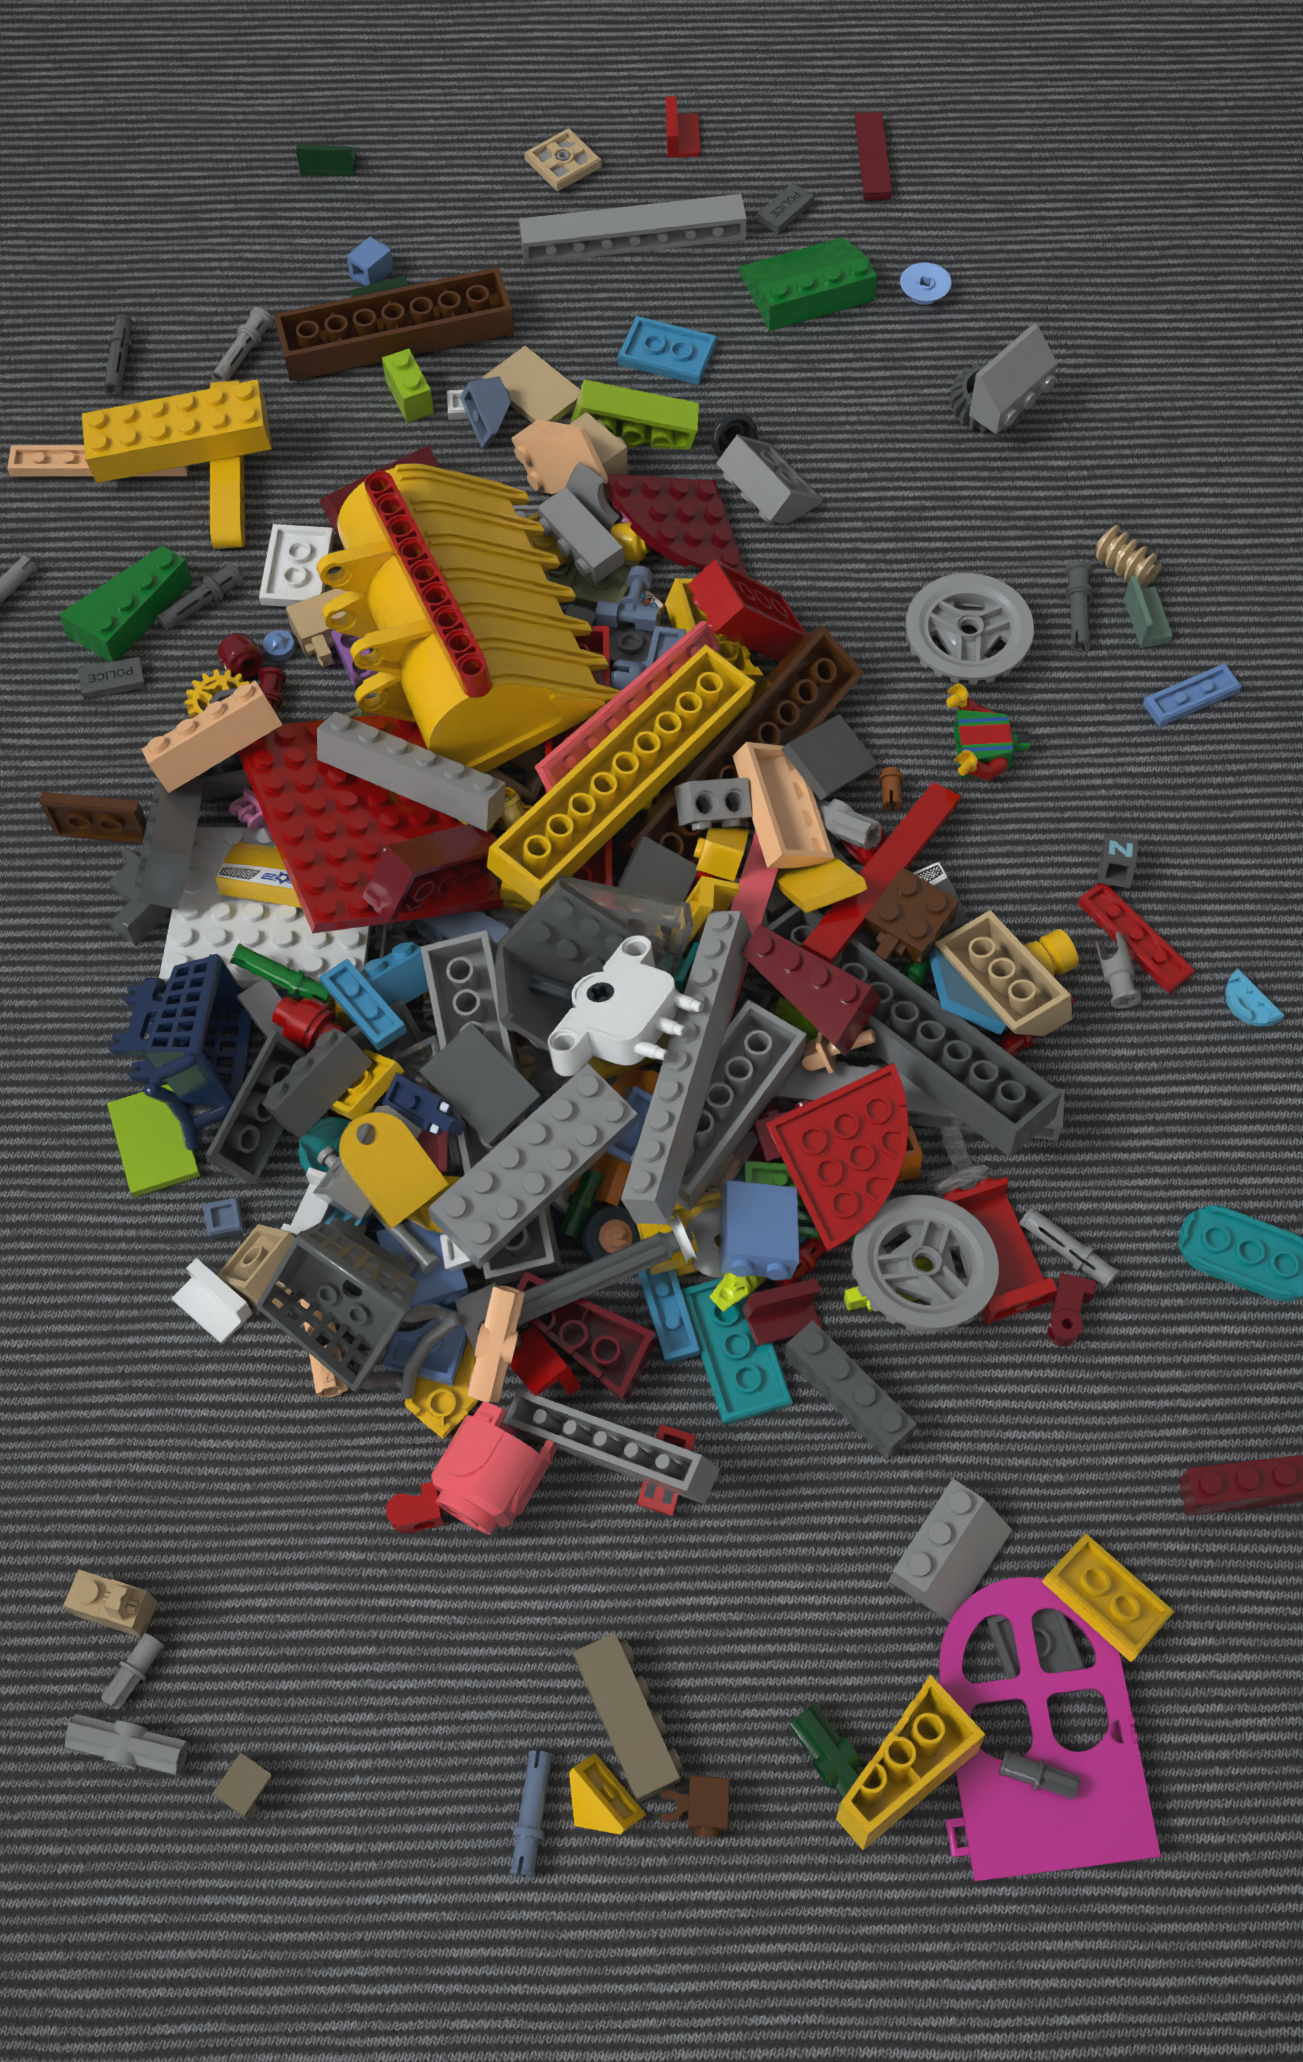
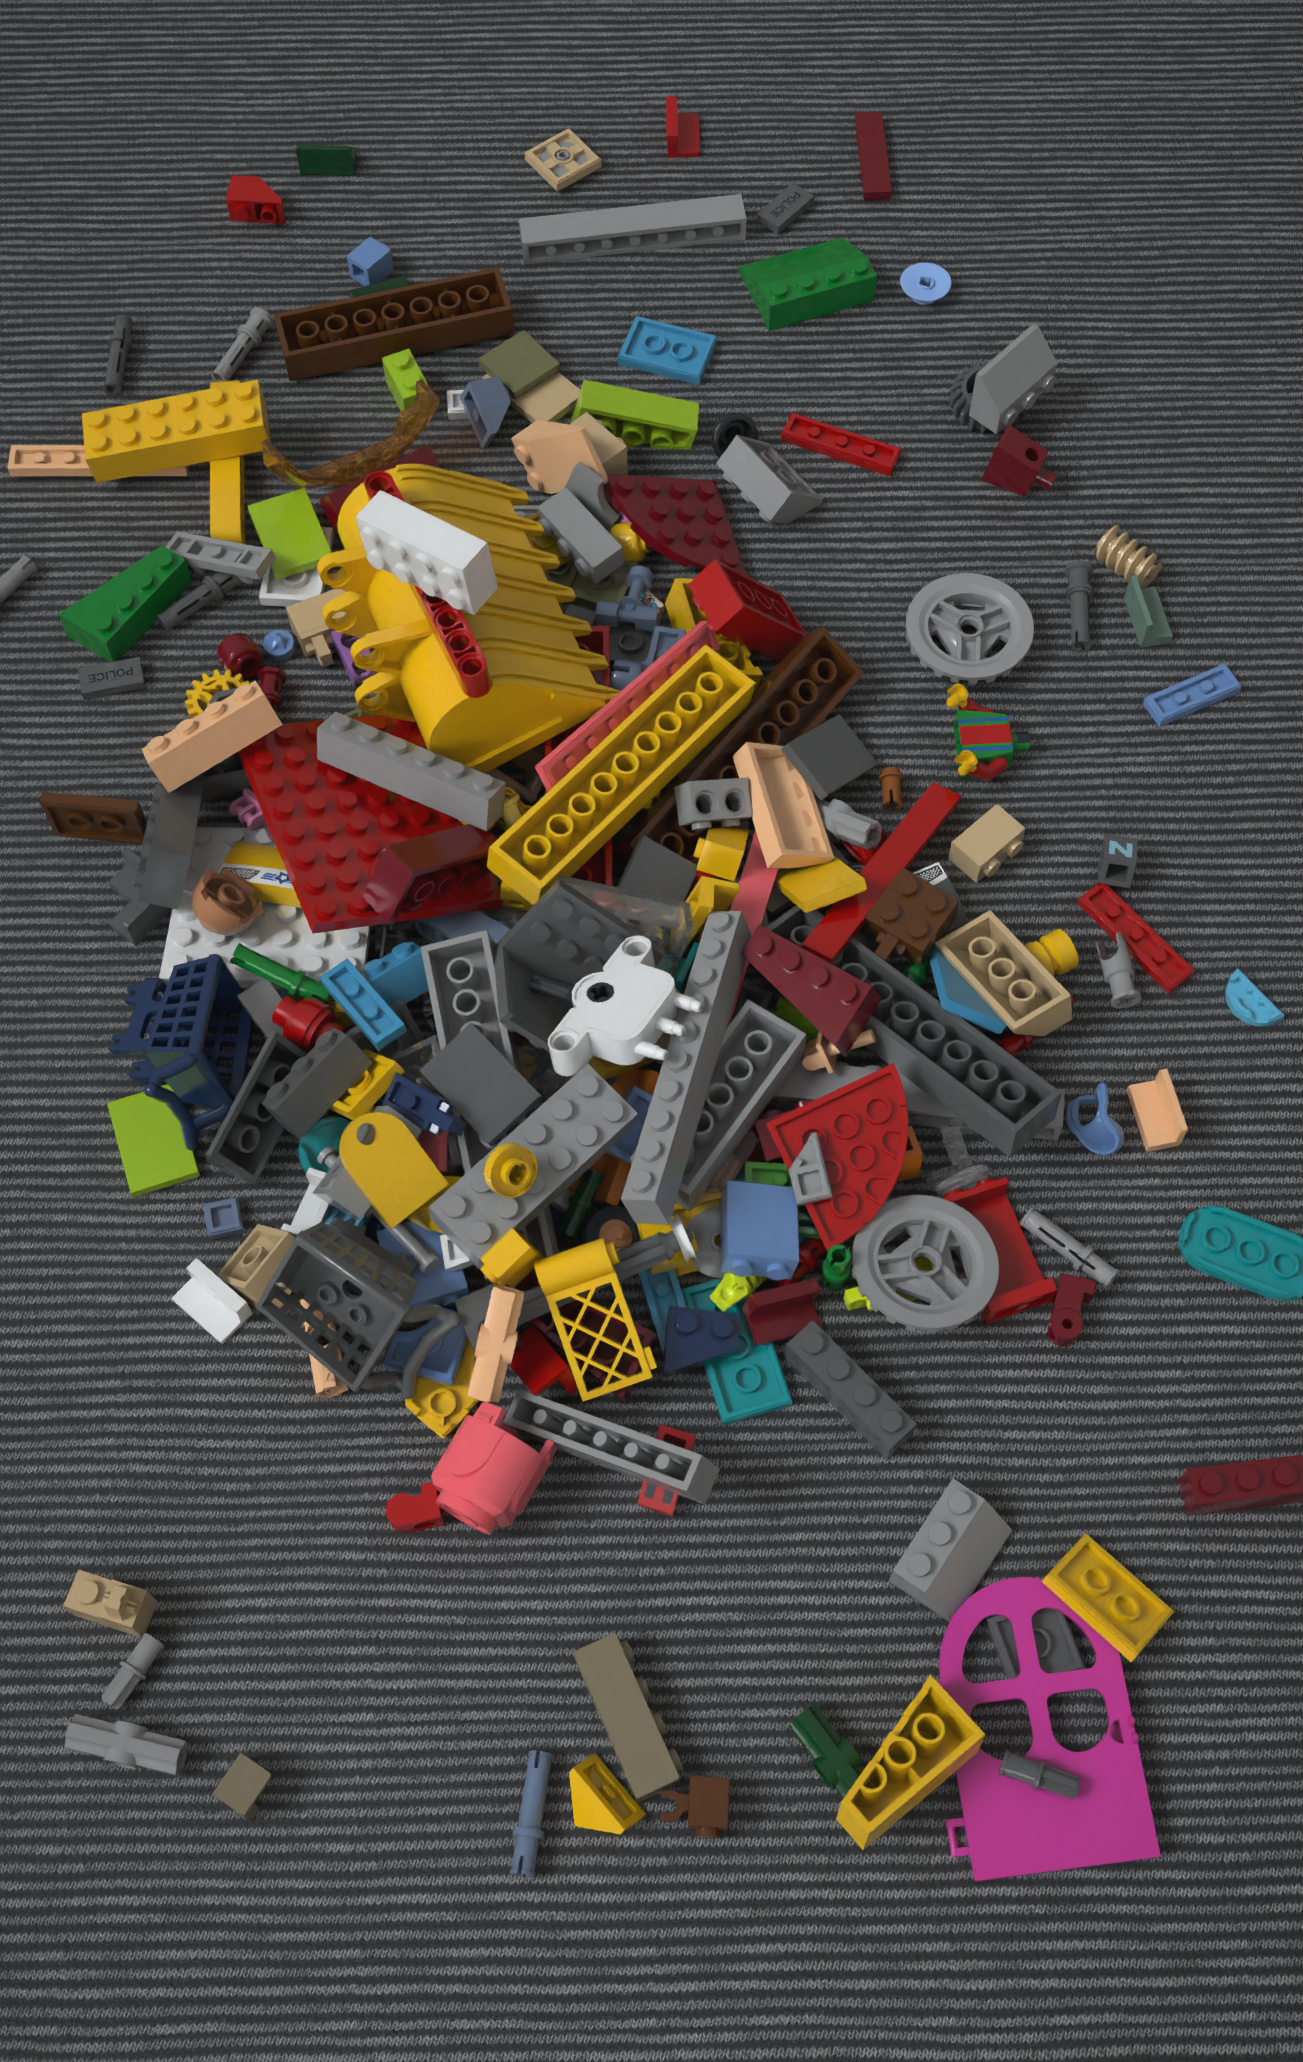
(222, 556): none -> light grey hinge
(225, 903): none -> nougat cylinder
(253, 201): none -> red slope
(291, 531): none -> lime tile
(365, 461): none -> clear orange windscreen
(427, 552): none -> white brick
(510, 1170): none -> yellow plate
(510, 1259): none -> yellow brick
(519, 364): none -> olive tile
(579, 1271): none -> yellow piece
(697, 1337): none -> dark blue wing
(809, 1174): none -> light grey tile
(836, 1267): none -> green pin
(841, 444): none -> red tile
(987, 844): none -> tan brick
(1018, 464): none -> dark red torso
(1103, 1133): none -> medium blue piece
(1157, 1112): none -> light nougat panel

